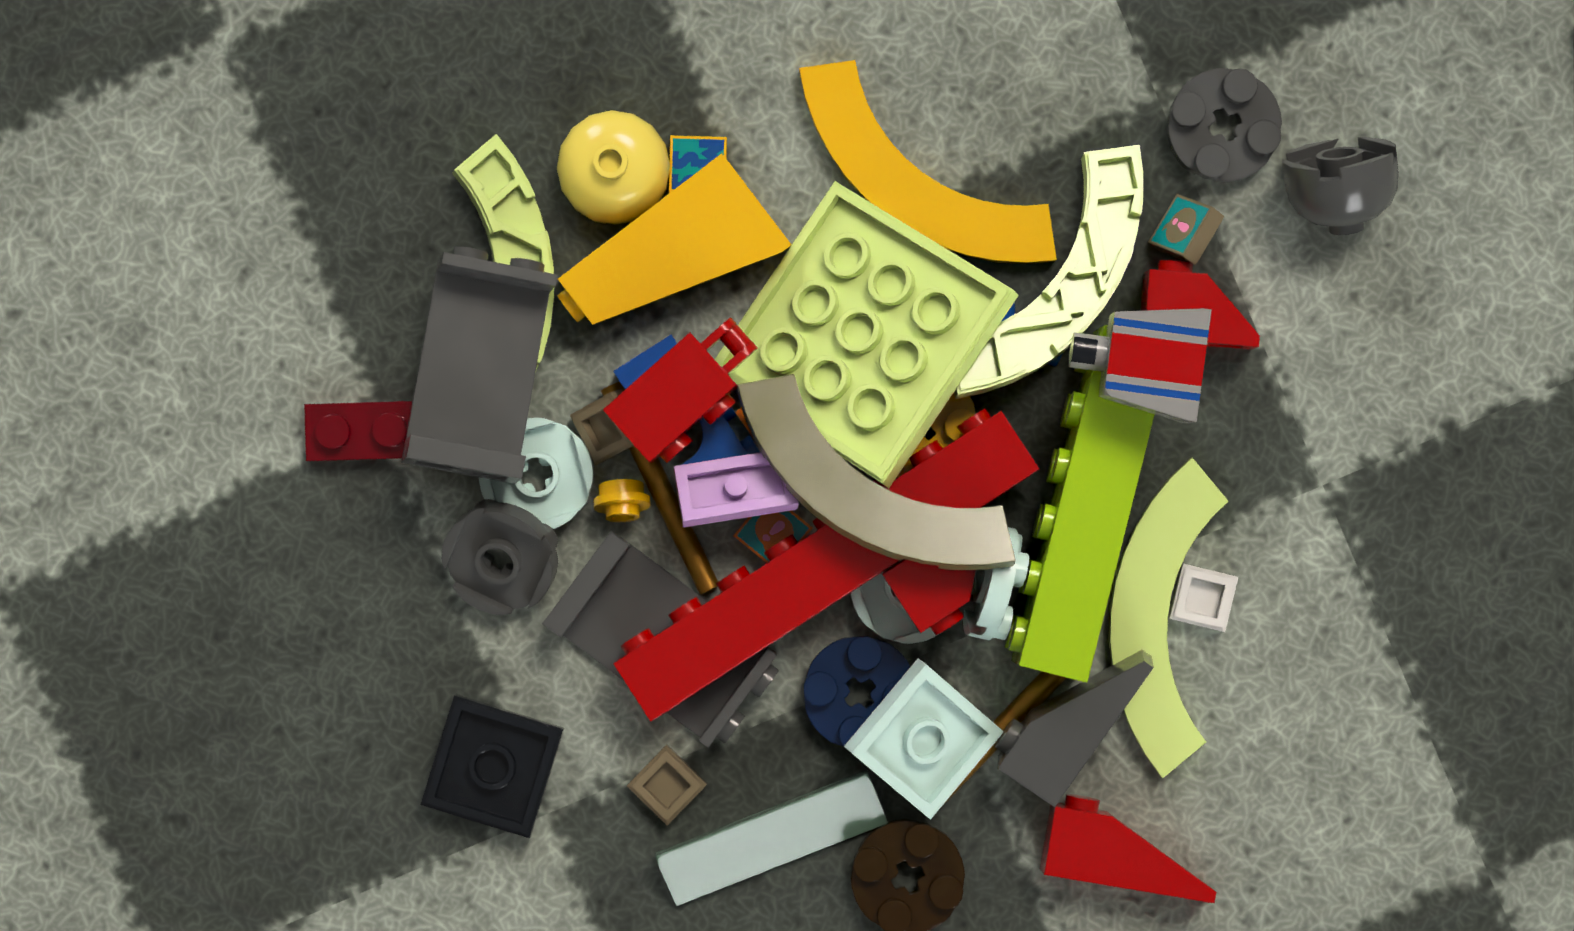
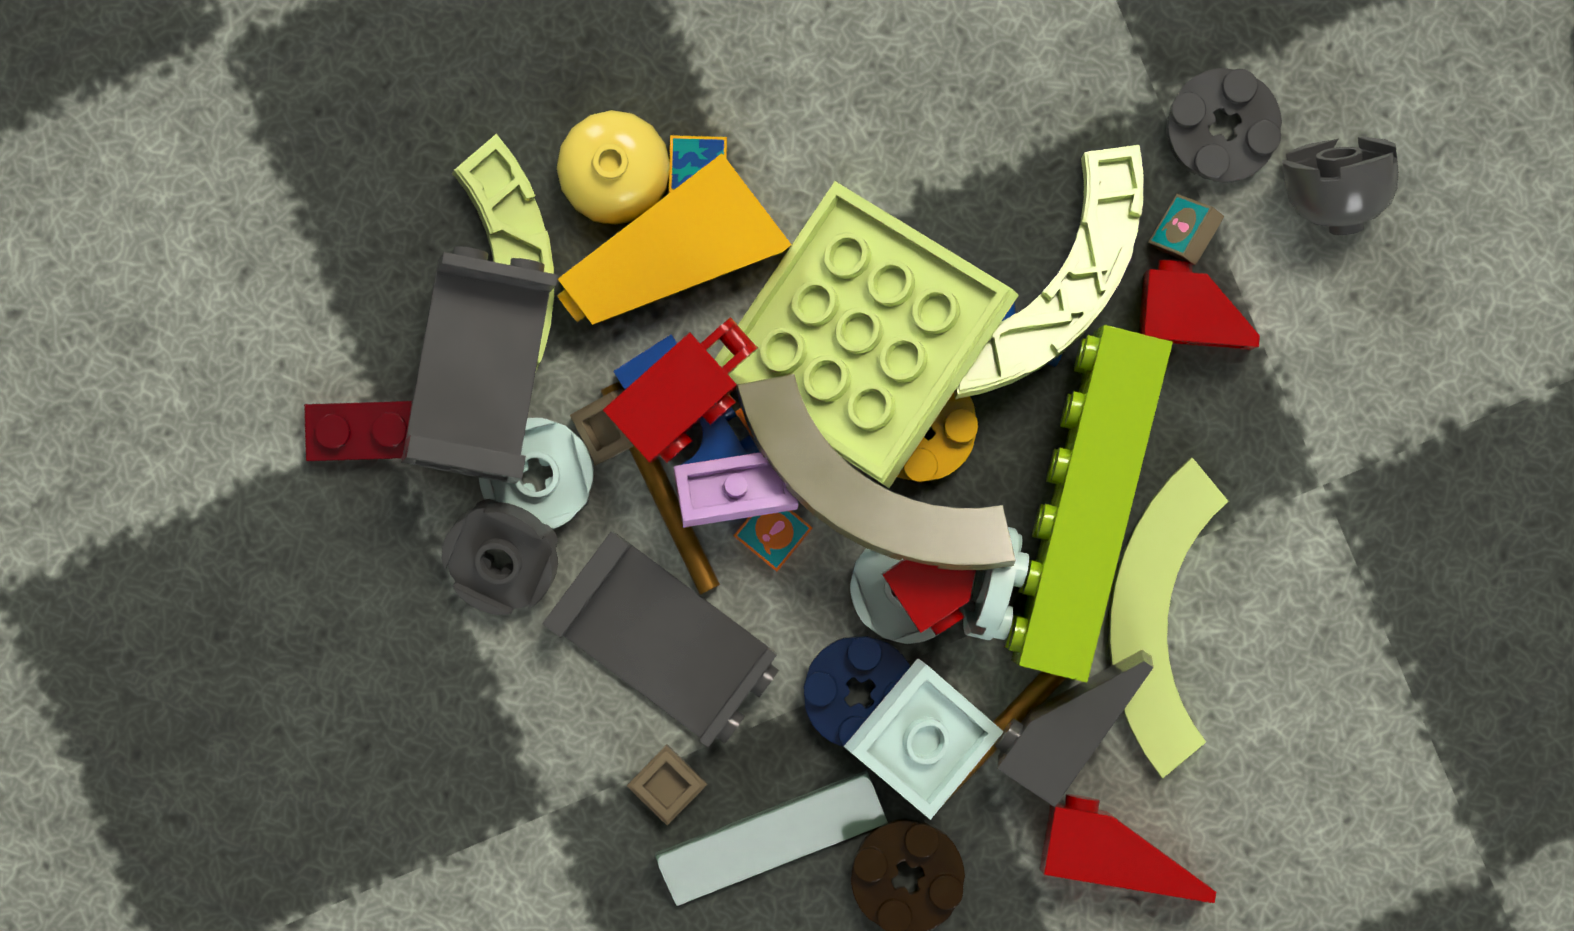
(492, 766): black plate -> none
(621, 500): yellow plate -> none
(810, 574): red brick -> none
(899, 188): yellow tile -> none
(1149, 360): torso -> none
(1203, 597): white tile -> none

